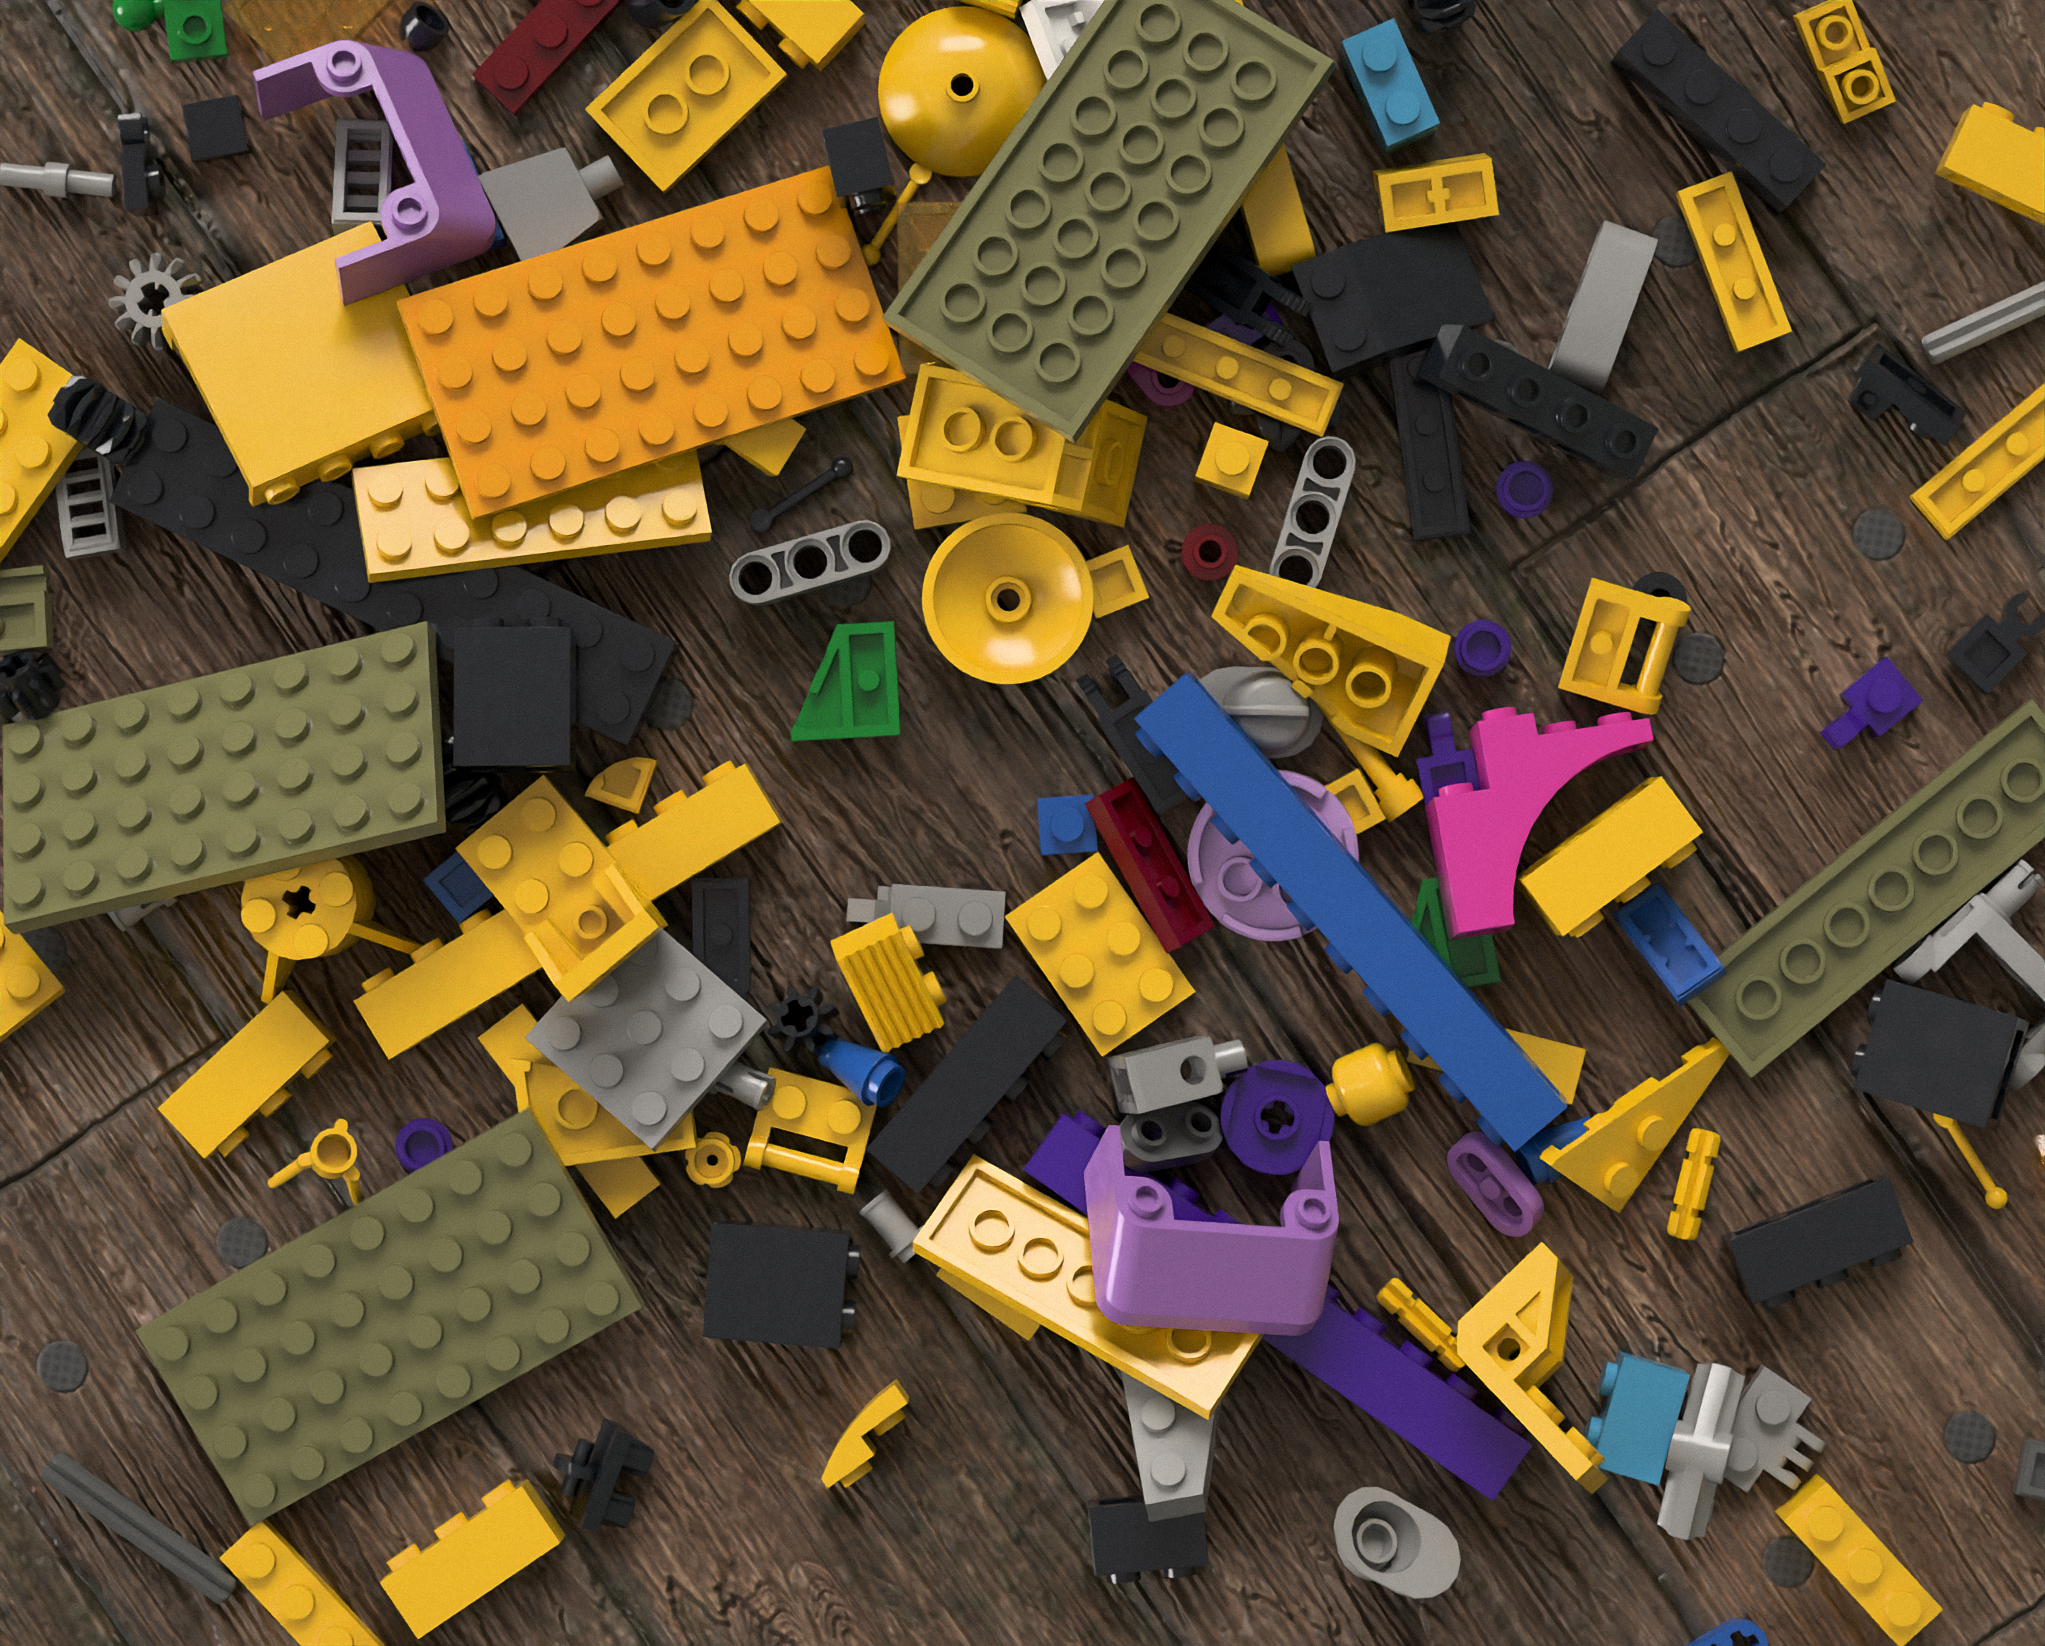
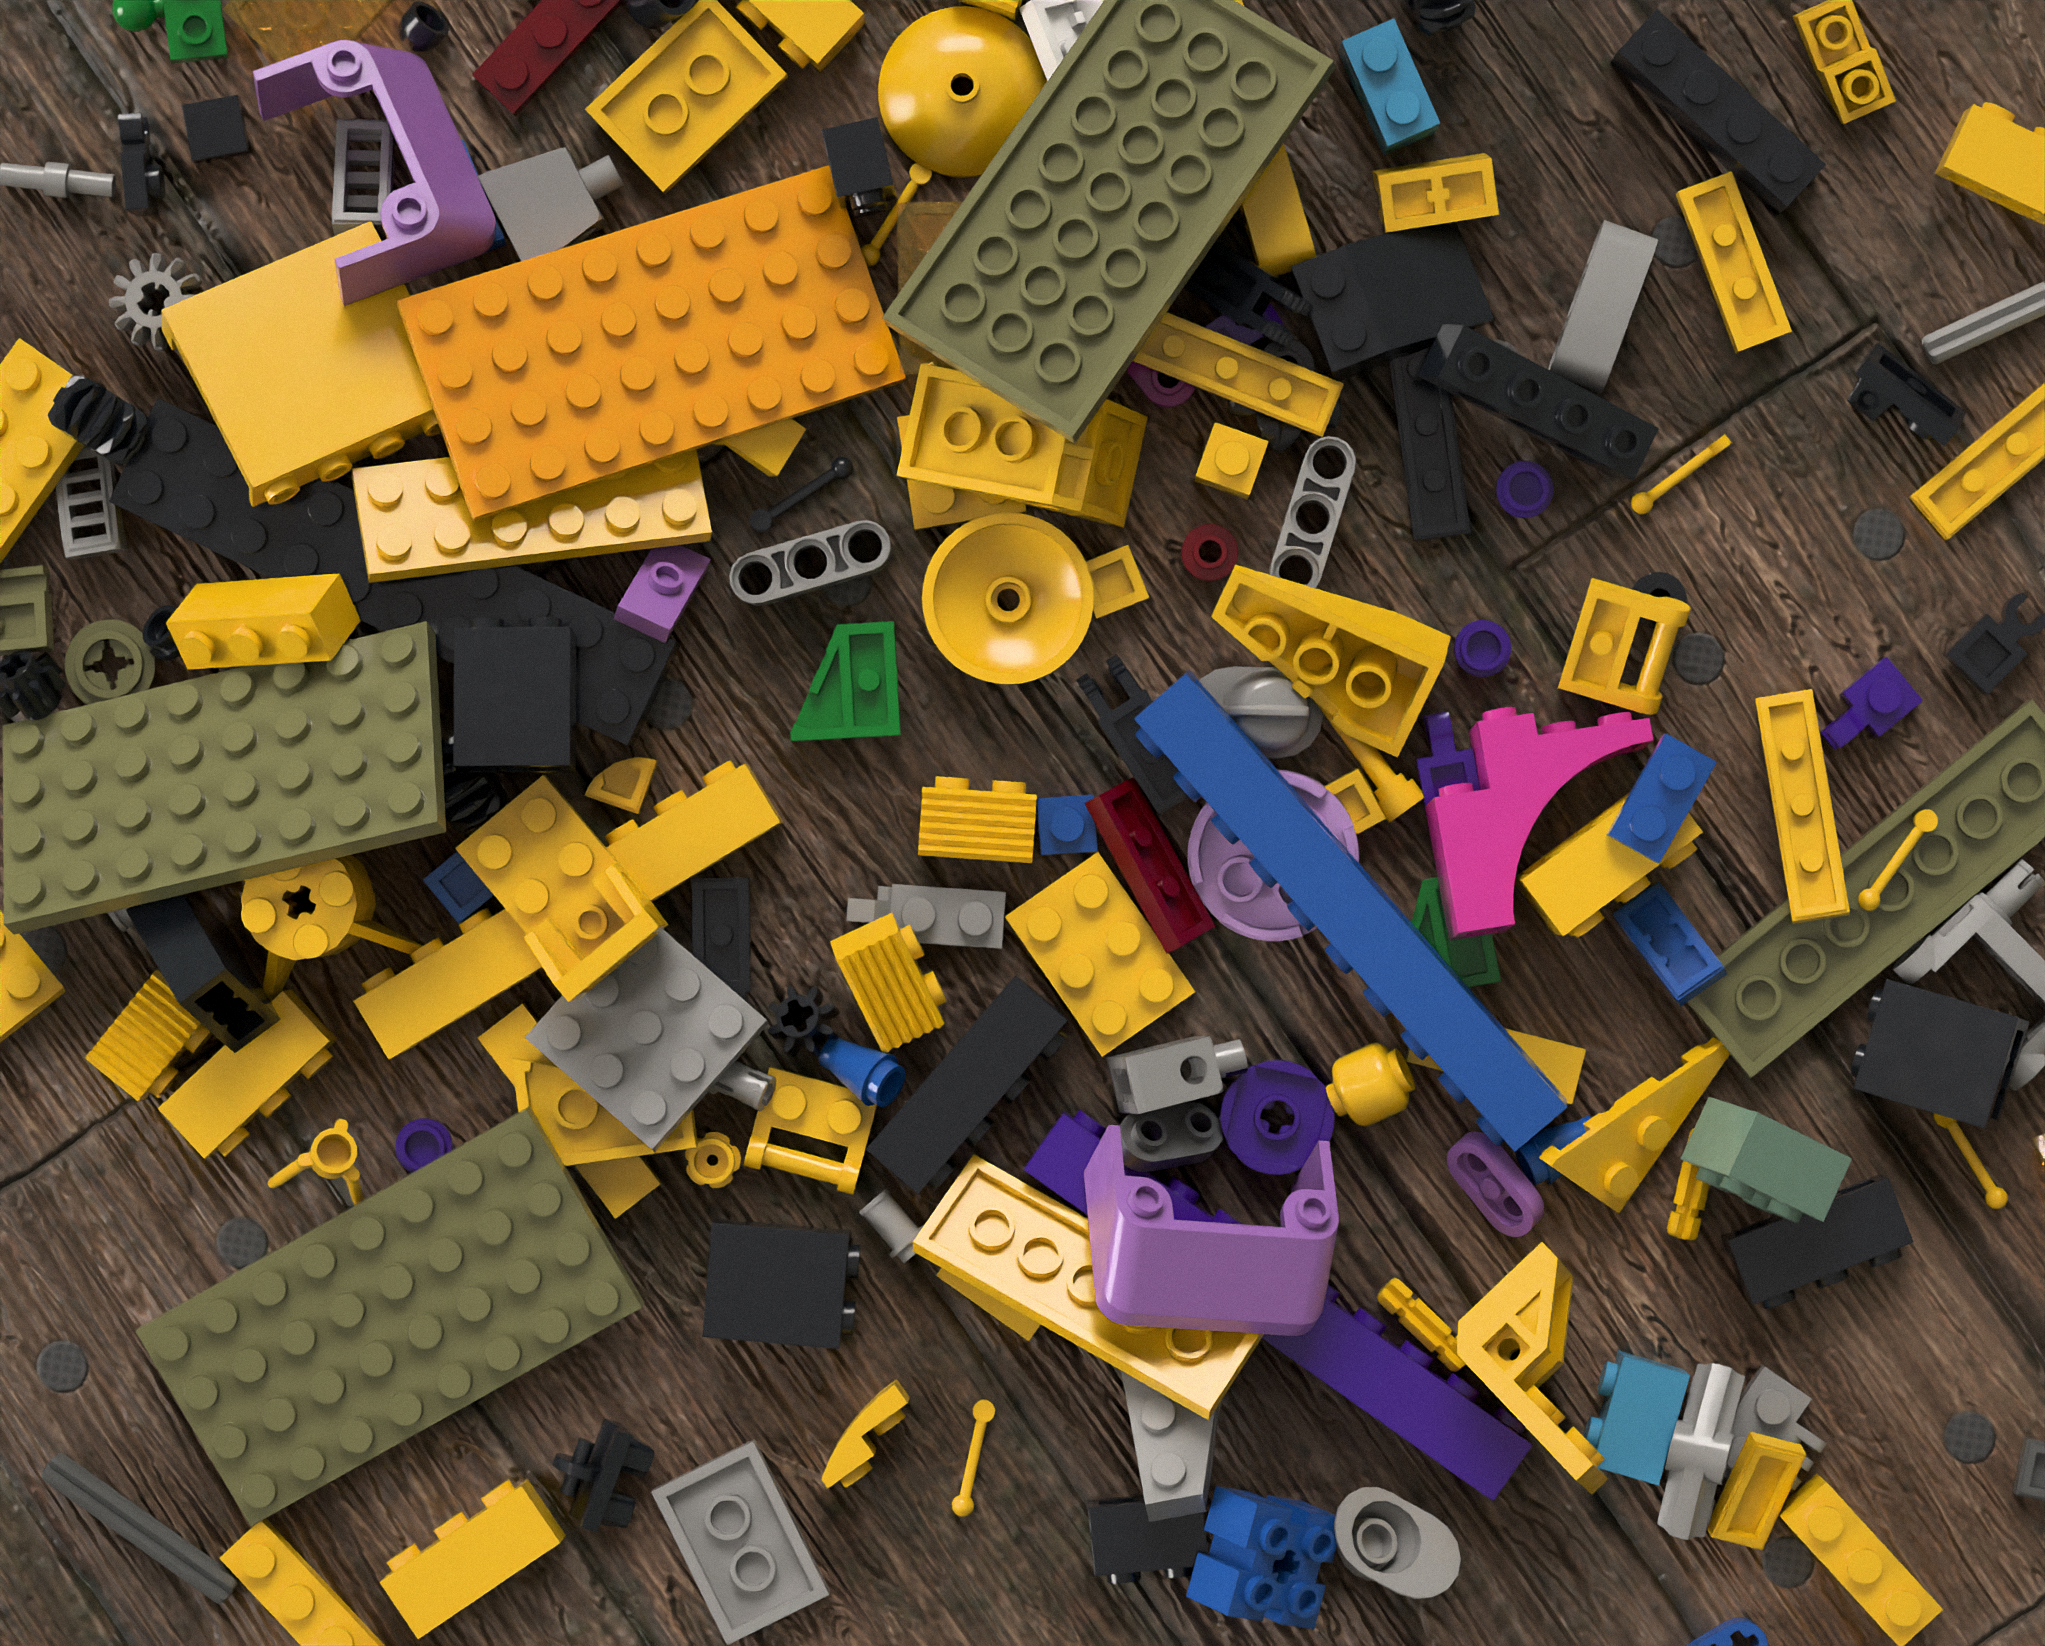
(90, 647): none -> olive gear
(148, 1041): none -> yellow brick
(158, 635): none -> black plate
(205, 968): none -> black brick
(263, 621): none -> yellow brick
(661, 590): none -> medium lavender plate
(740, 1542): none -> light grey plate
(976, 822): none -> yellow brick
(983, 1412): none -> yellow hinge
(1264, 1558): none -> blue brick
(1643, 502): none -> yellow hinge
(1661, 798): none -> blue plate
(1756, 1490): none -> yellow tile
(1764, 1162): none -> sand green brick
(1802, 806): none -> yellow tile
(1923, 821): none -> yellow hinge

